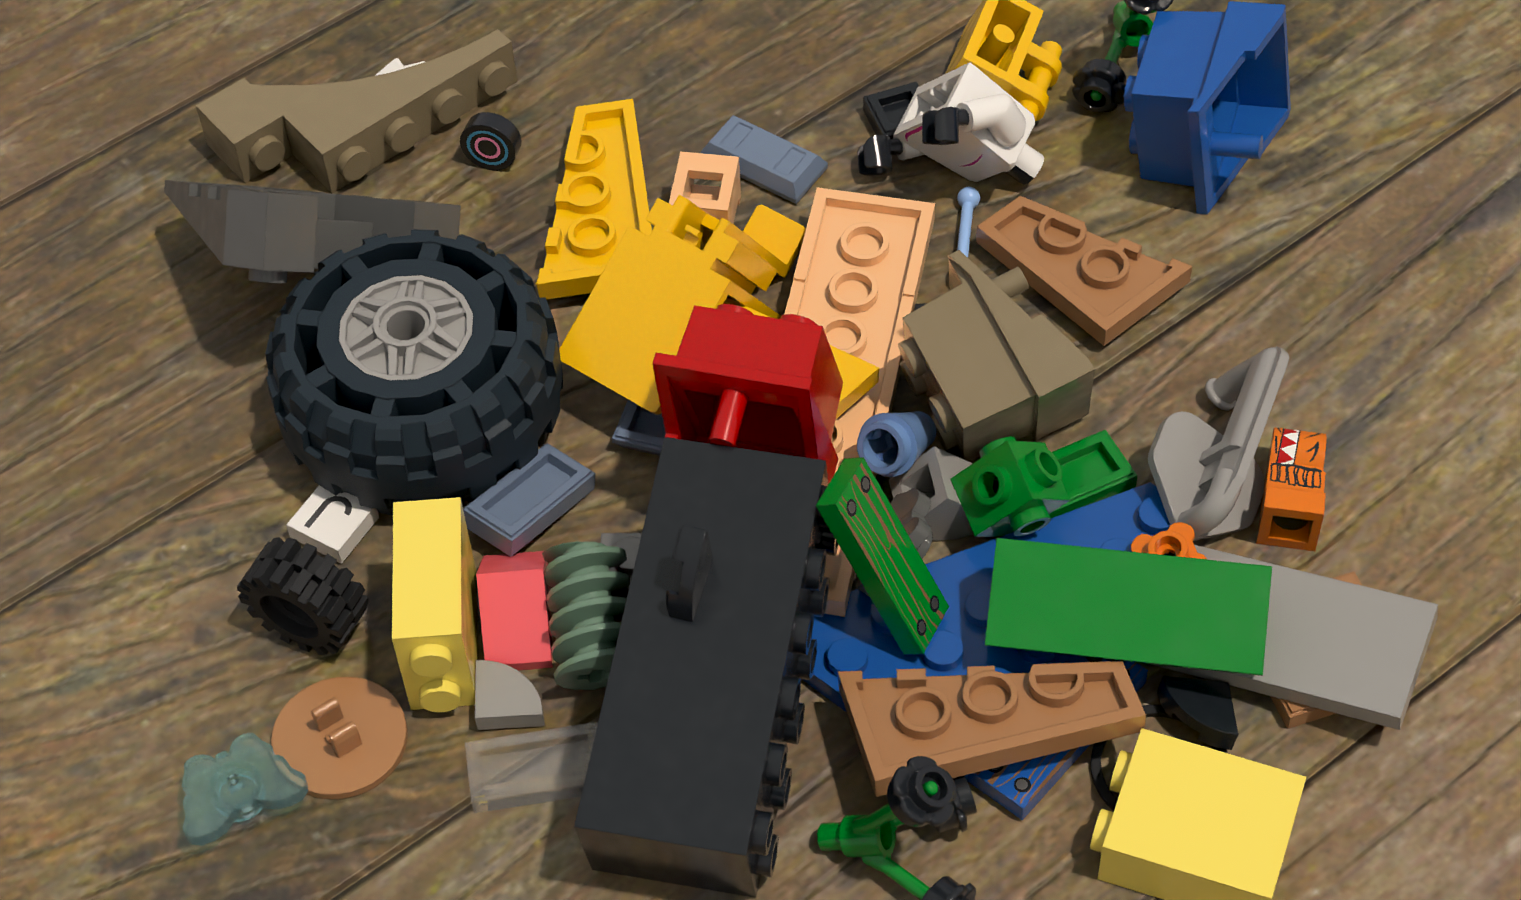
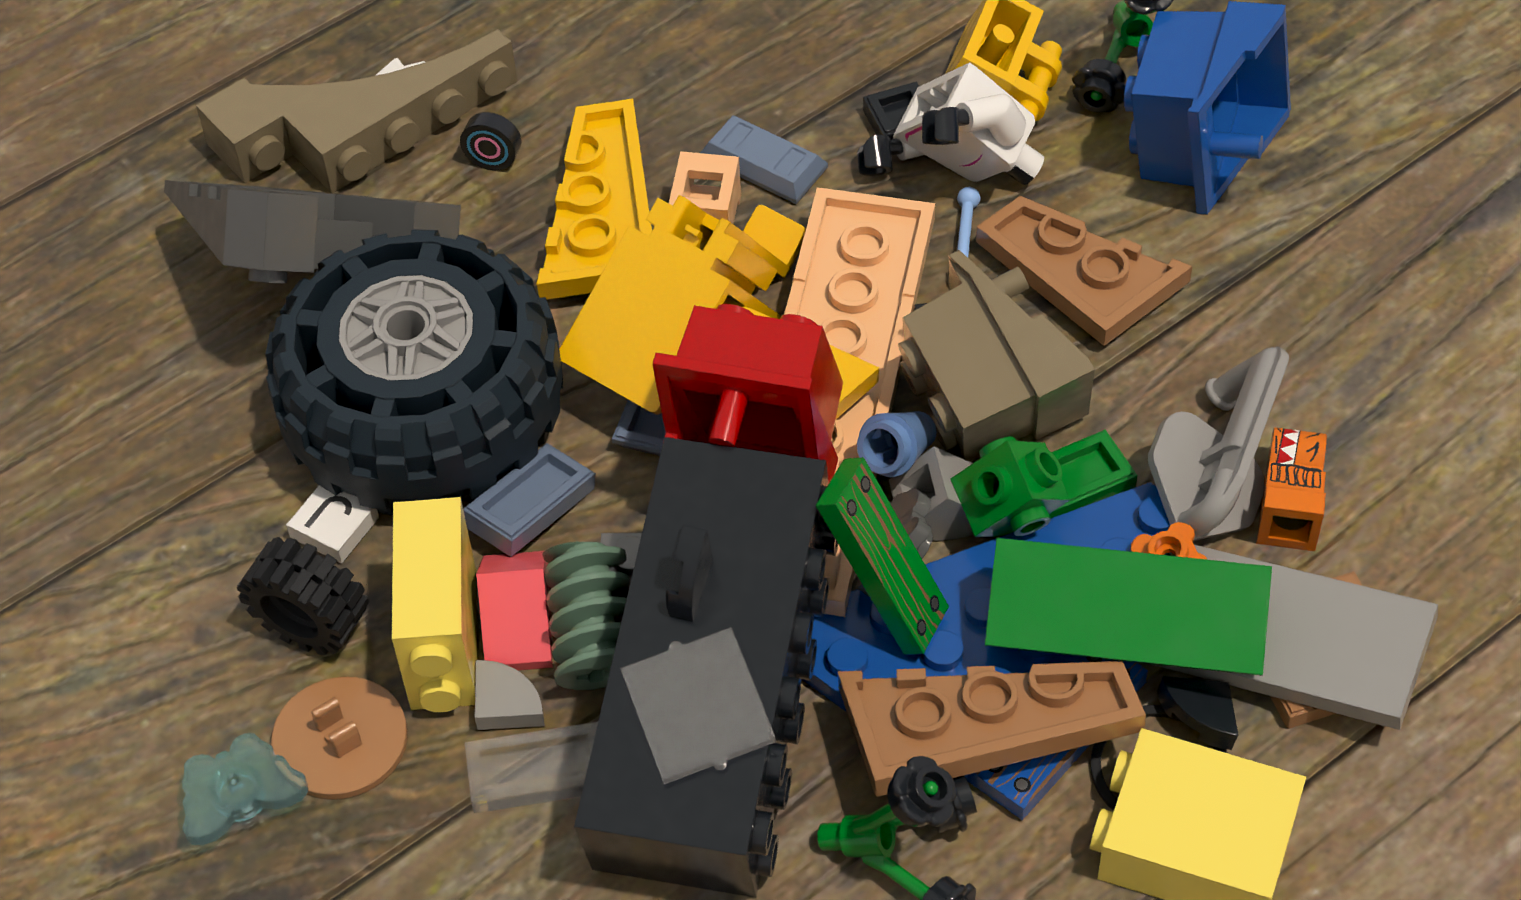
(698, 705): none -> clear piece

